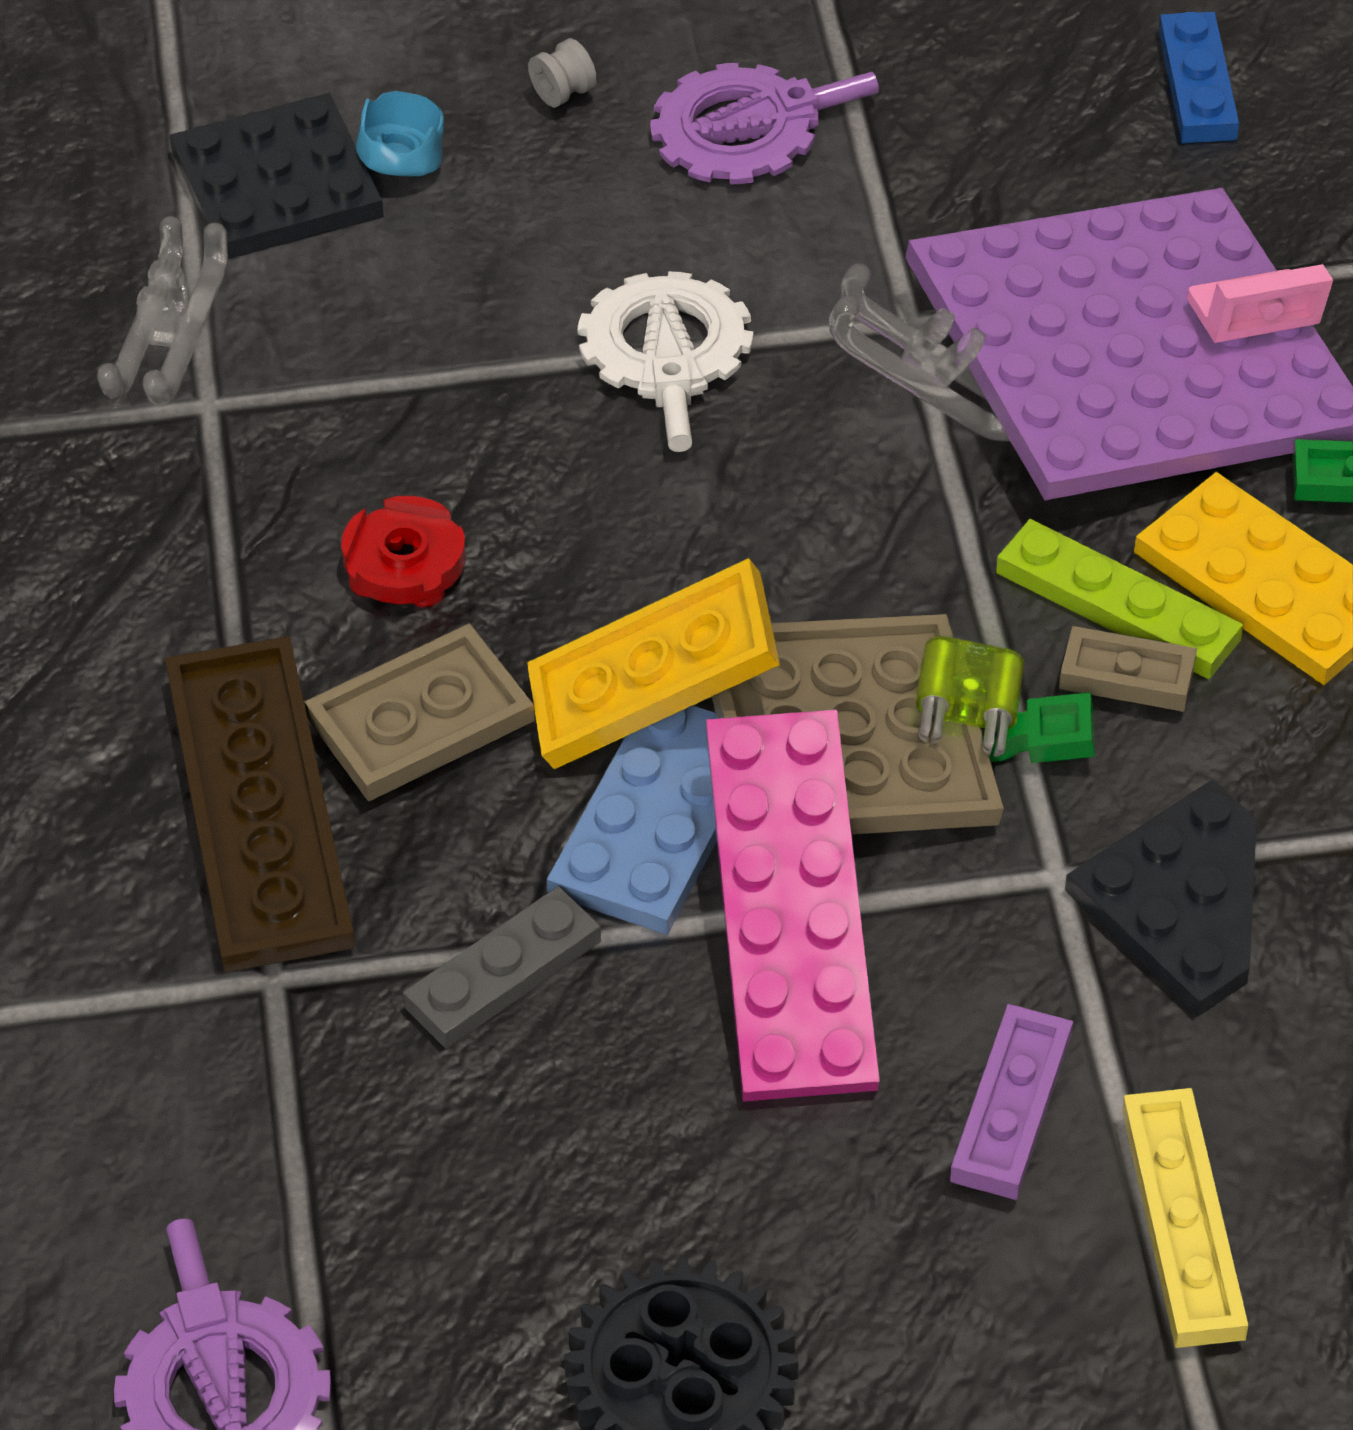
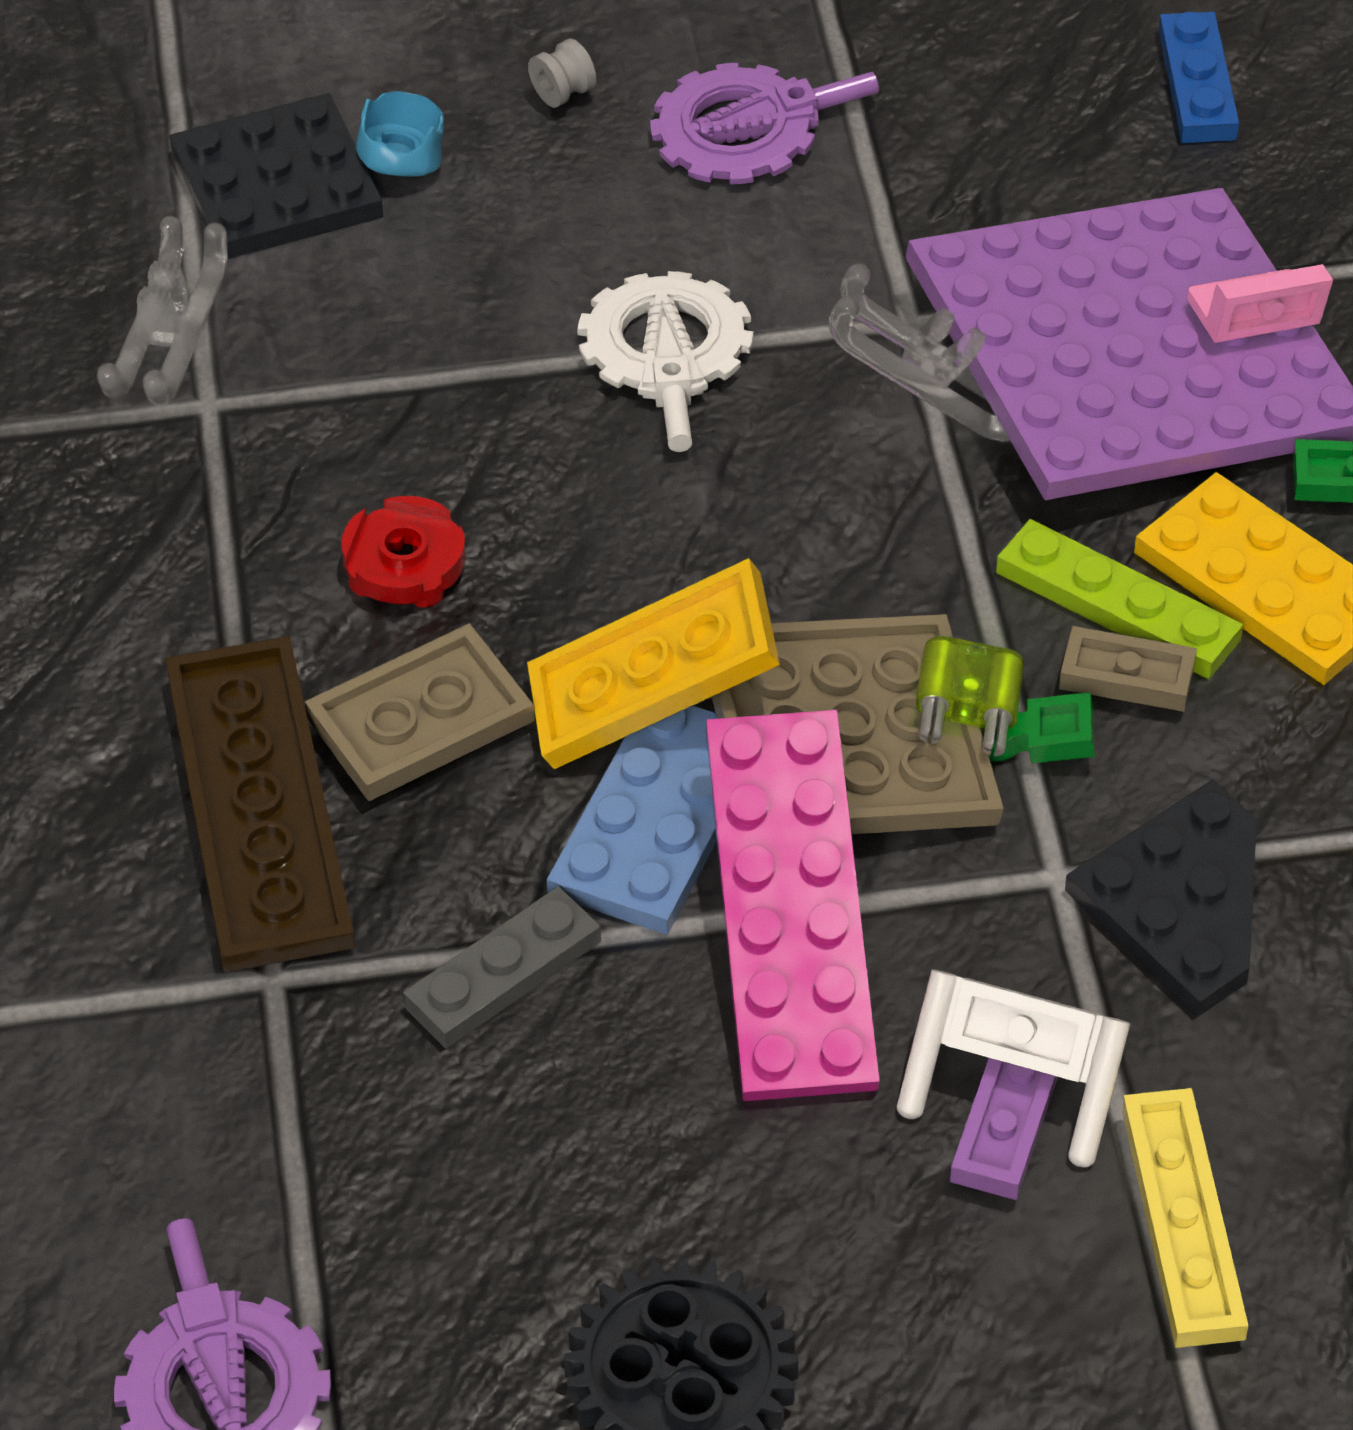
(1022, 1033): none -> white plate

